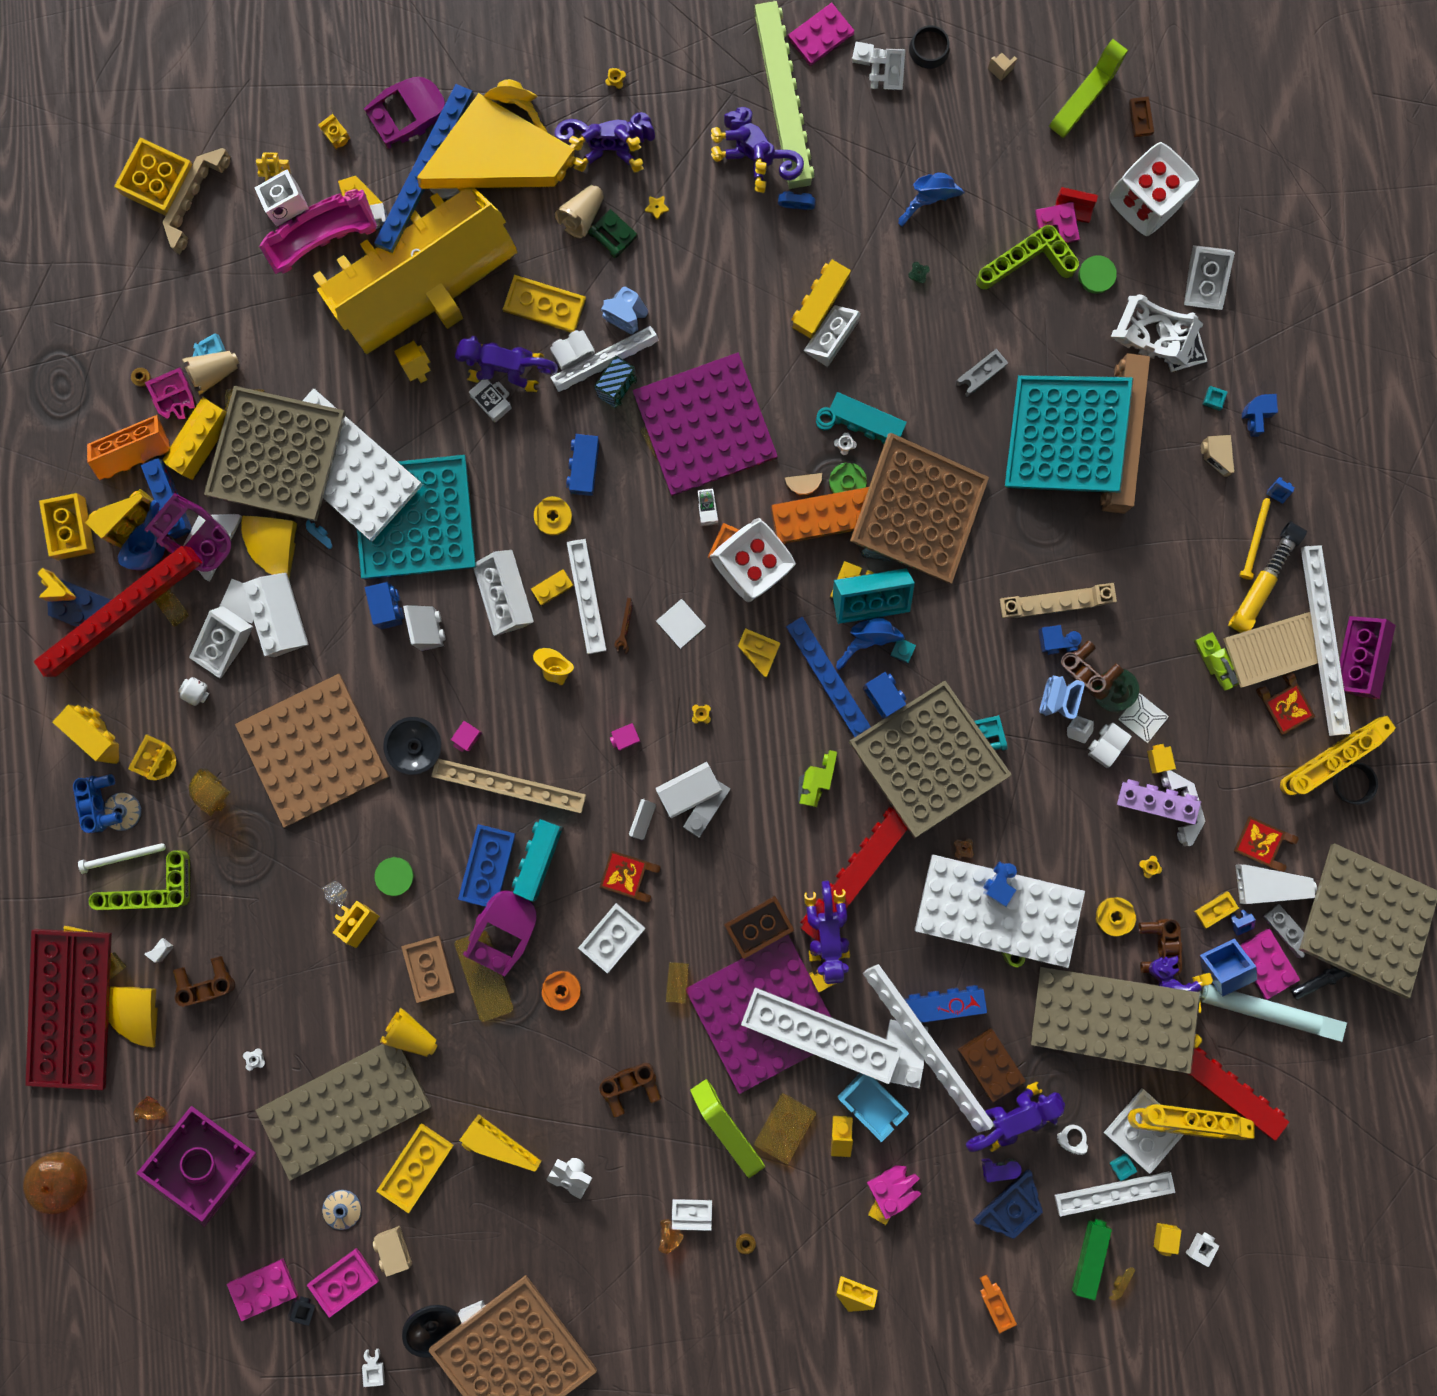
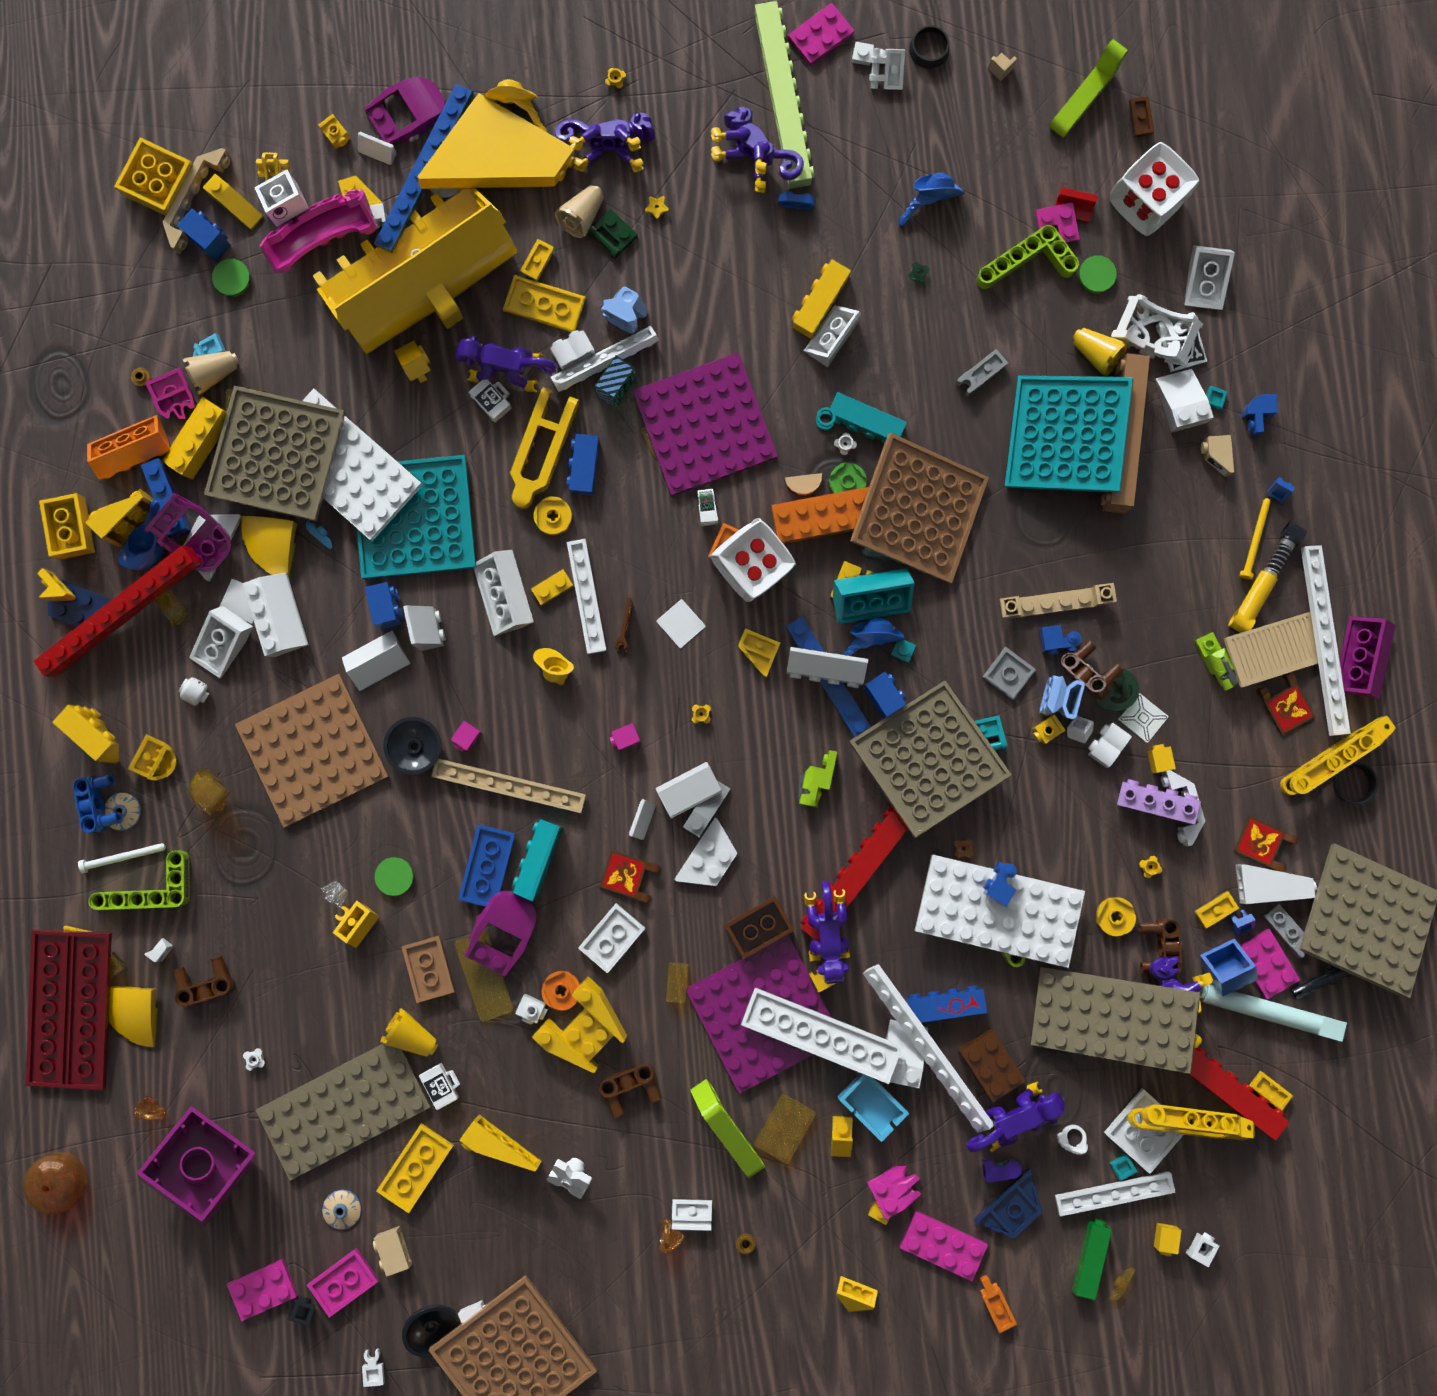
(204, 234): none -> blue piece
(231, 277): none -> bright green tile
(232, 201): none -> yellow slope
(375, 661): none -> white slope
(376, 148): none -> white slope
(440, 1086): none -> piece
(527, 489): none -> yellow piece
(531, 1009): none -> white brick
(537, 260): none -> yellow plate
(587, 1032): none -> yellow wedge
(709, 858): none -> white wing
(826, 666): none -> white slope
(943, 1245): none -> dark pink plate
(1009, 673): none -> light grey tile
(1055, 726): none -> yellow brick
(1099, 349): none -> yellow cone
(1183, 400): none -> white slope
(1271, 1090): none -> yellow plate

